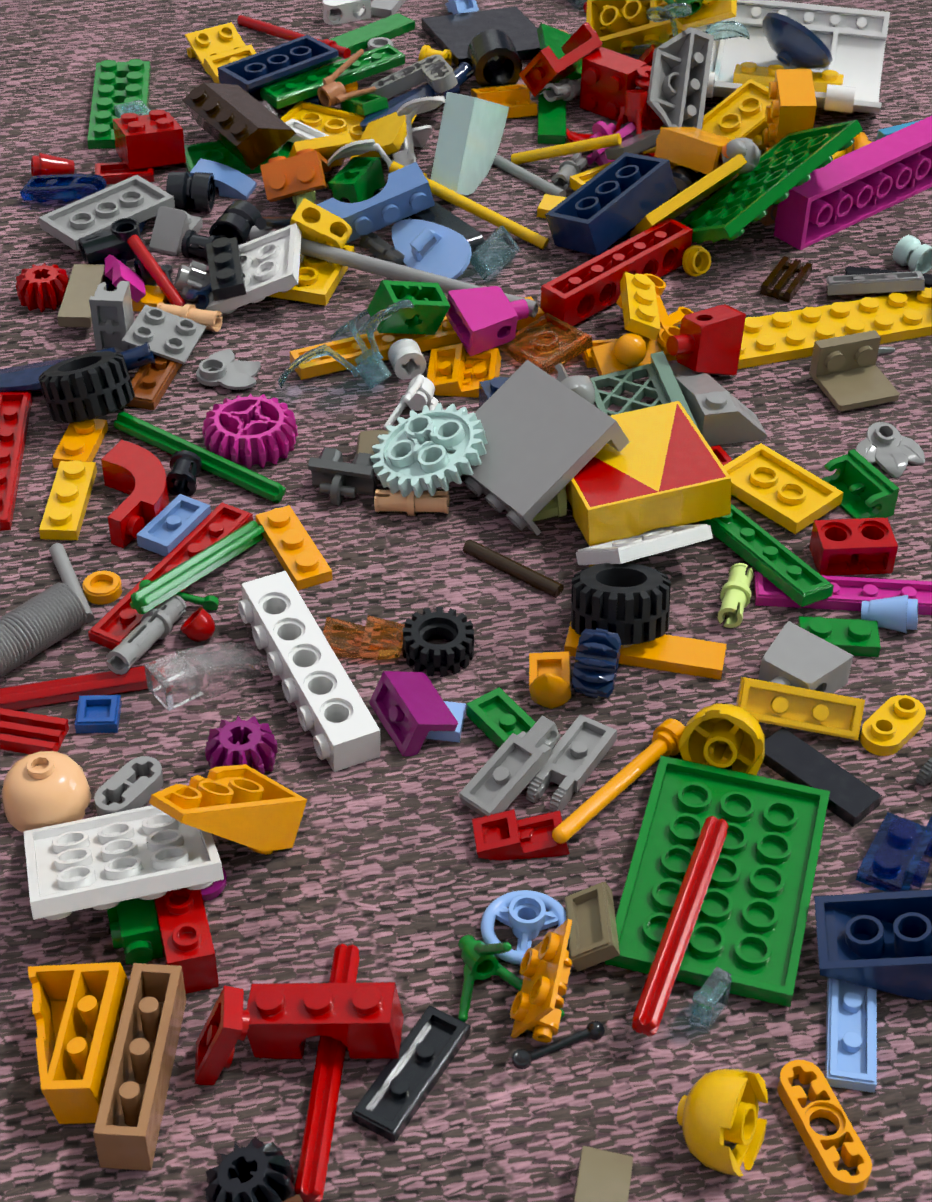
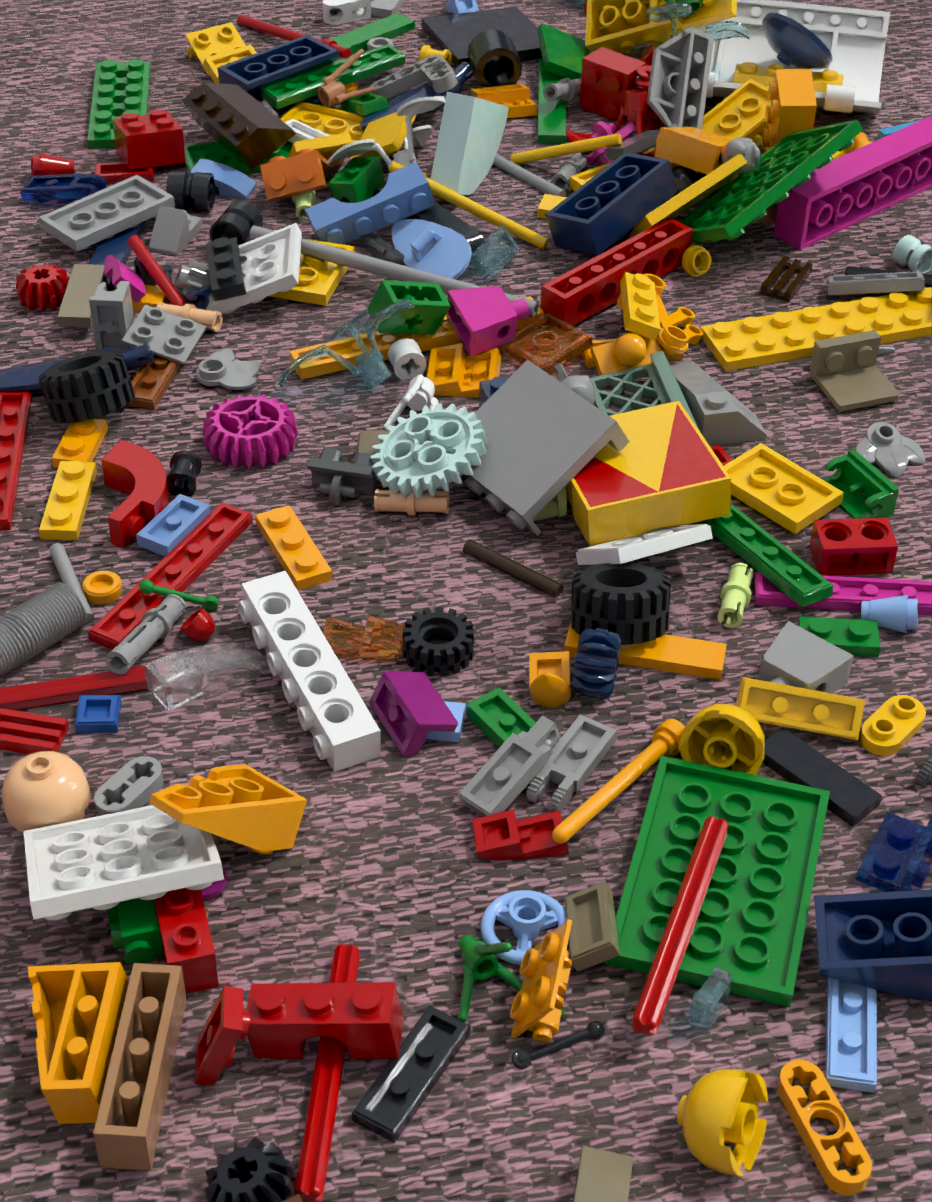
(110, 242): black piece -> none
(136, 107): clear light blue tile -> none
(191, 244): black bush -> none
(196, 567): axle -> none
(210, 461): green axle -> none
(241, 744): magenta gear -> none
(267, 223): black bar -> none
(321, 225): yellow leg -> none
(549, 69): red panel -> none
(709, 340): red torso -> none

